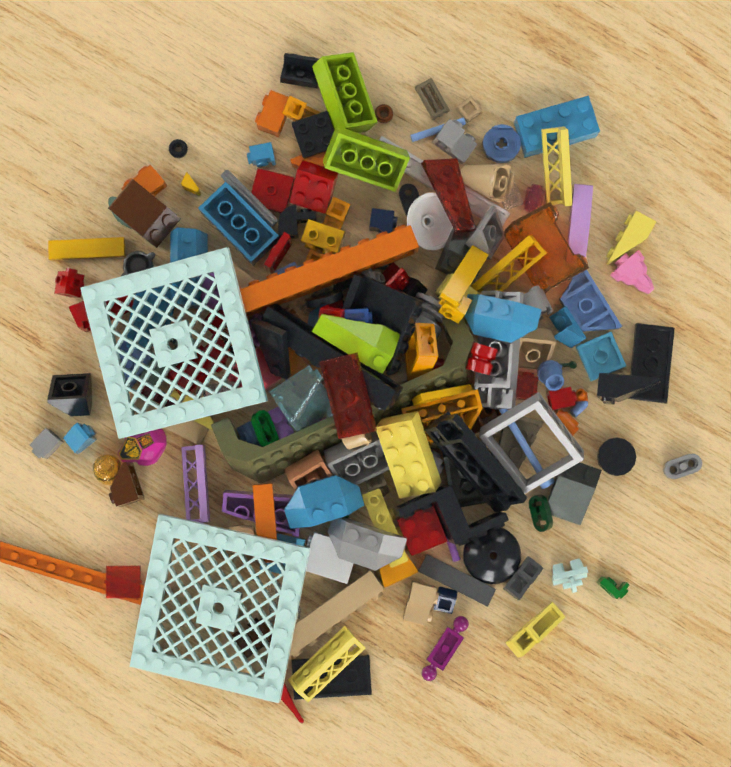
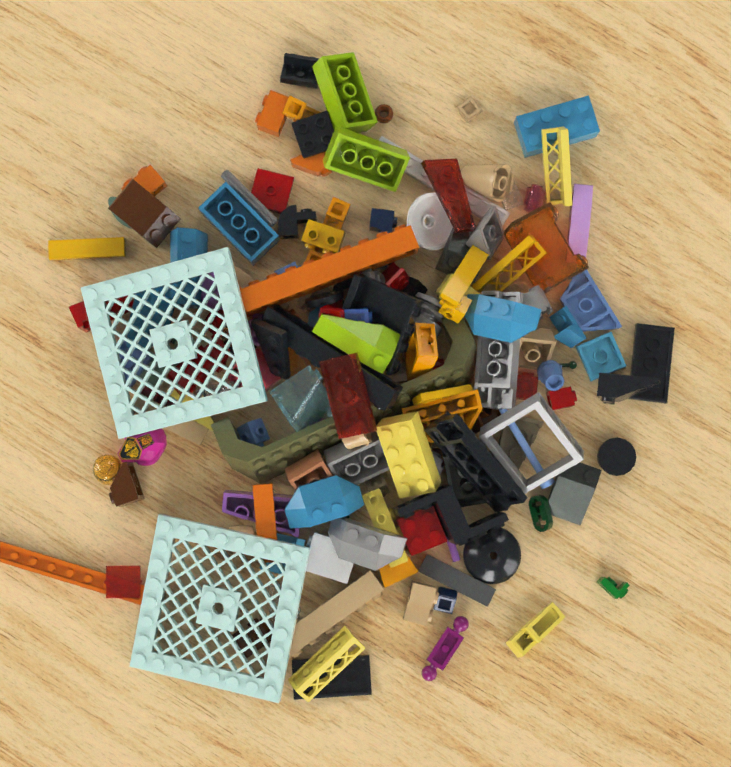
(45, 444): light grey brick -> none
(69, 283): red brick -> none
(71, 394): black slope -> none
(80, 437): dark azure slope -> none
(137, 261): dark grey hair -> none
(176, 143): black plate -> none
(189, 185): yellow slope -> none
(202, 483): lavender fence -> none
(261, 155): dark azure brick -> none
(264, 428): green plate -> none
(278, 253): red plate -> none
(281, 423): medium lavender brick -> none
(286, 698): red piece -> none
(313, 187): red brick -> none
(406, 200): black plate -> none
(432, 131): light blue bar -> none
(438, 112): dark tan tile -> none
(454, 141): light grey brick -> none
(481, 358): red wheel -> none
(509, 136): medium blue plate -> none
(523, 578): dark grey slope -> none
(569, 422): orange brick -> none
(578, 572): light aqua hips -> none
(581, 403): arm -> none
(633, 271): bright pink rock -> none
(636, 232): light yellow slope -> none
(682, 467): light grey plate -> none

